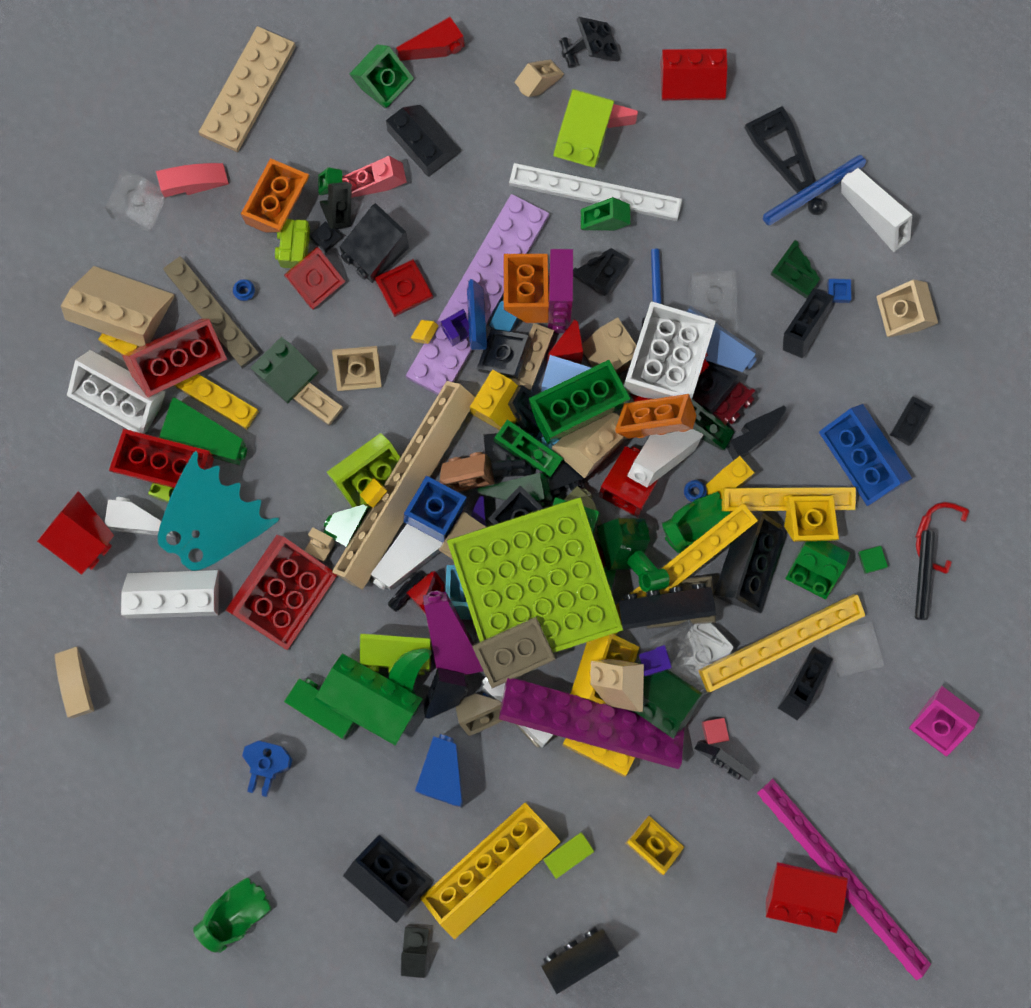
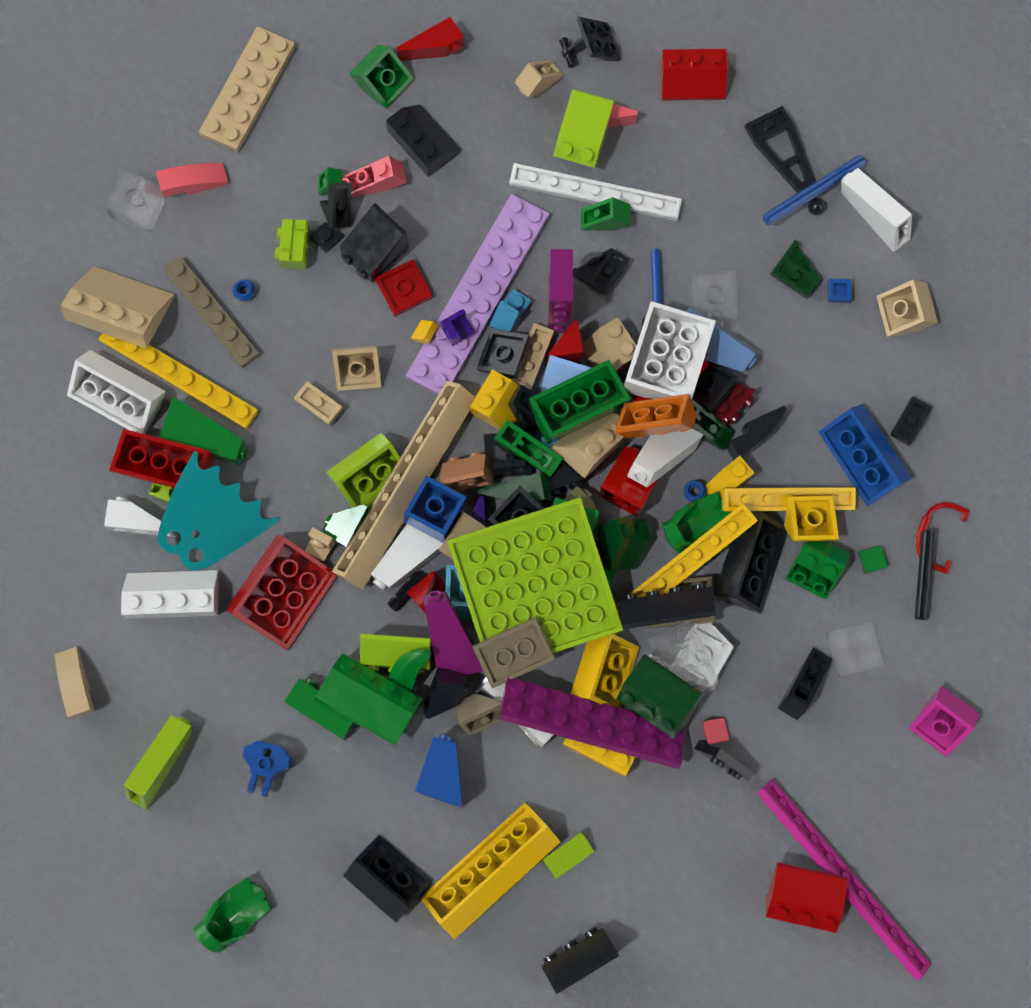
(77, 535): red slope -> none
(157, 762): none -> lime slope
(175, 357): red slope -> none
(274, 197): orange slope -> none
(284, 370): dark green slope -> none
(314, 278): red tile -> none
(373, 493): yellow tile -> none
(414, 952): pearl dark grey slope -> none
(476, 316): blue slope -> none
(526, 287): orange slope -> none
(619, 683): tan slope -> none
(649, 576): green piece -> none
(655, 661): dark purple panel -> none
(655, 845): yellow slope -> none
(781, 643): yellow plate -> none
(806, 323): black slope -> none

